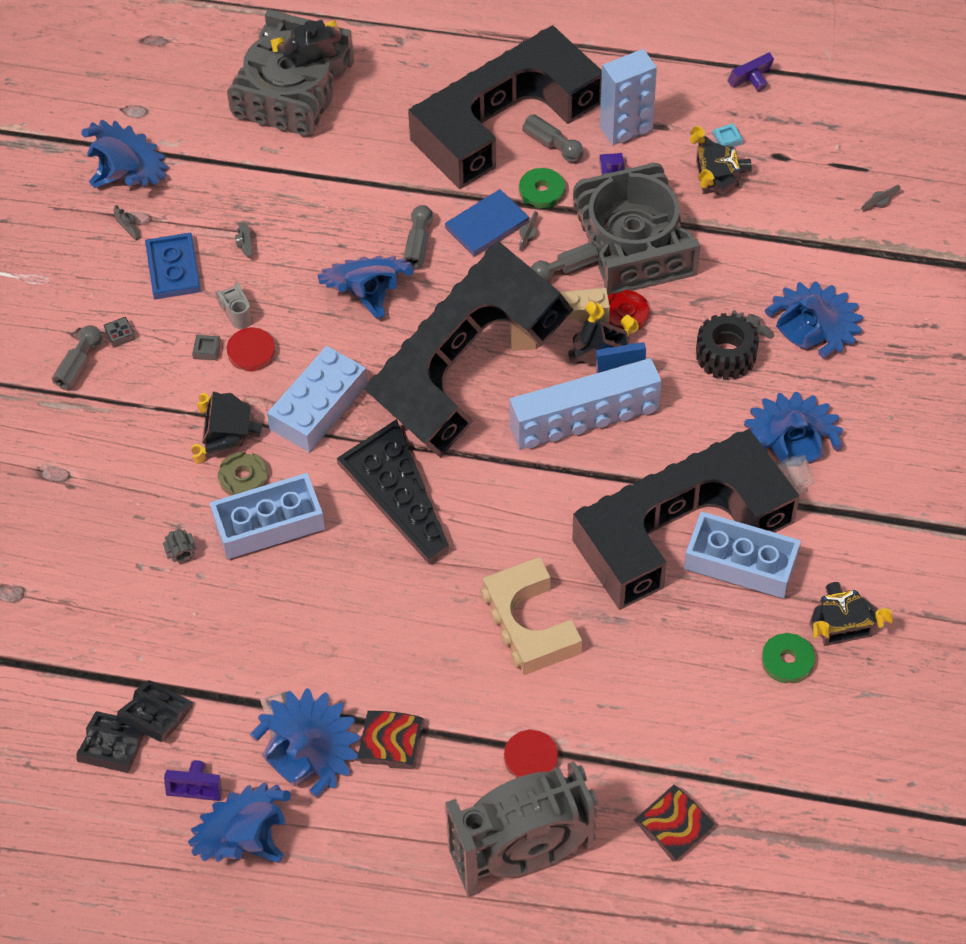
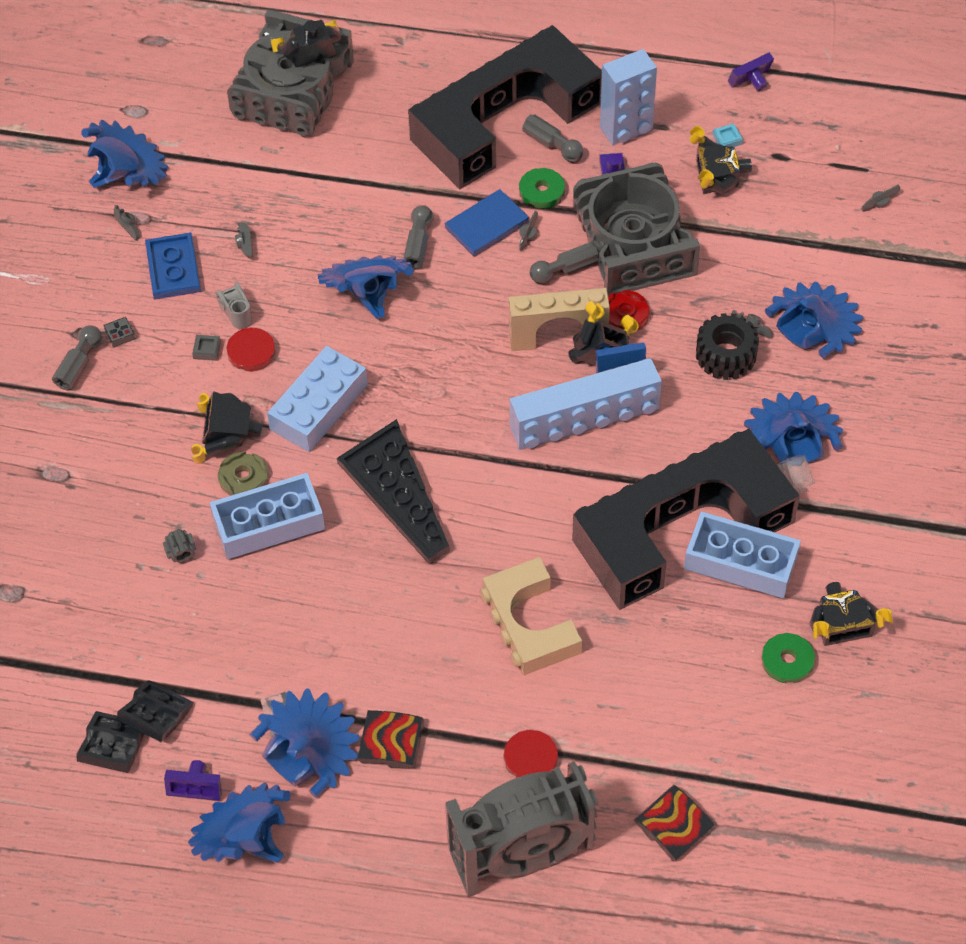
(492, 291): black arch -> none

